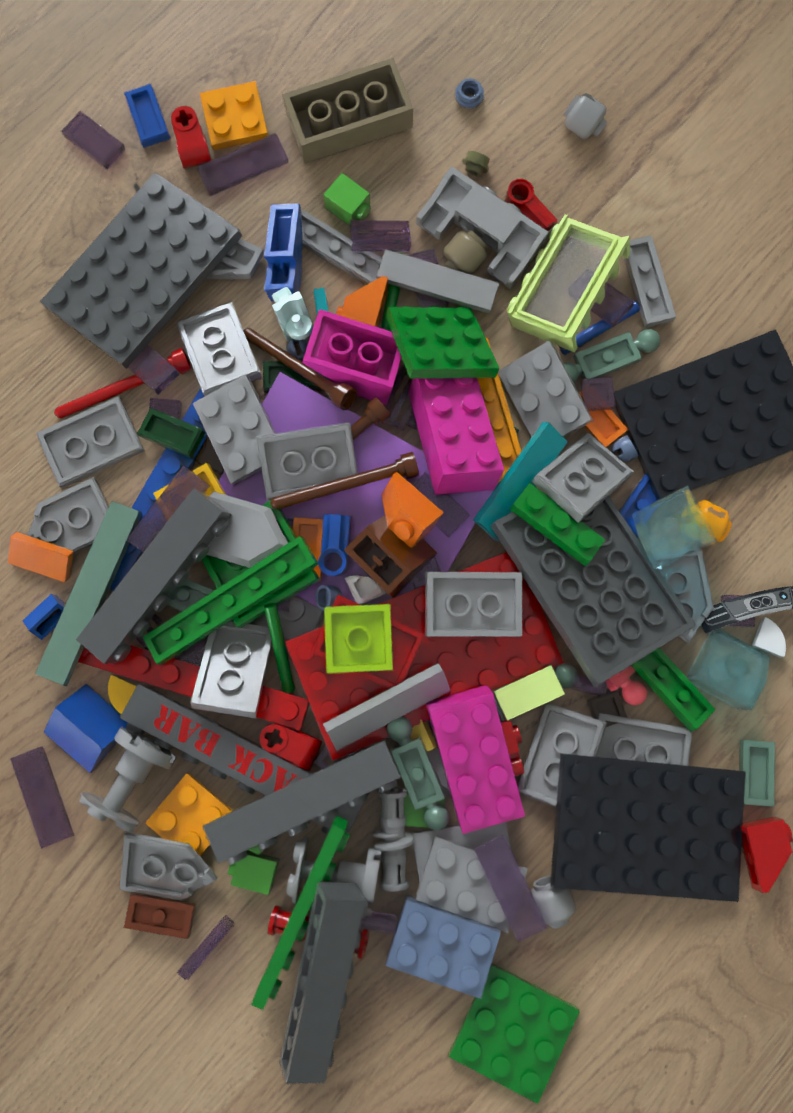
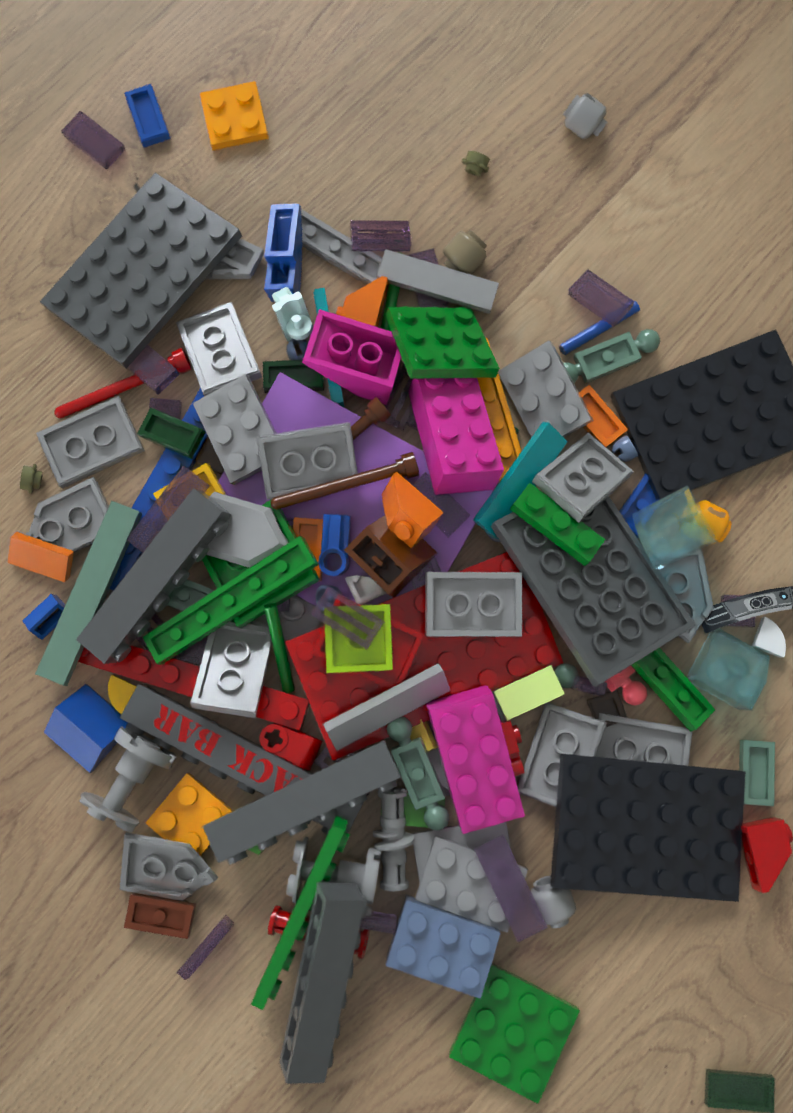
(30, 478): none -> olive plate
(42, 797): clear purple tile -> none
(190, 139): red piece -> none
(243, 164): clear purple tile -> none
(254, 872): bright green brick -> none
(324, 603): none -> tile
(341, 394): reddish brown piece -> none
(347, 200): bright green brick -> none
(348, 110): dark tan brick -> none
(469, 86): sand blue plate -> none
(491, 219): light grey bracket -> none
(531, 205): red piece -> none
(567, 282): window -> none
(598, 393): tile -> none
(649, 283): light grey plate -> none
(739, 1090): none -> clear green tile

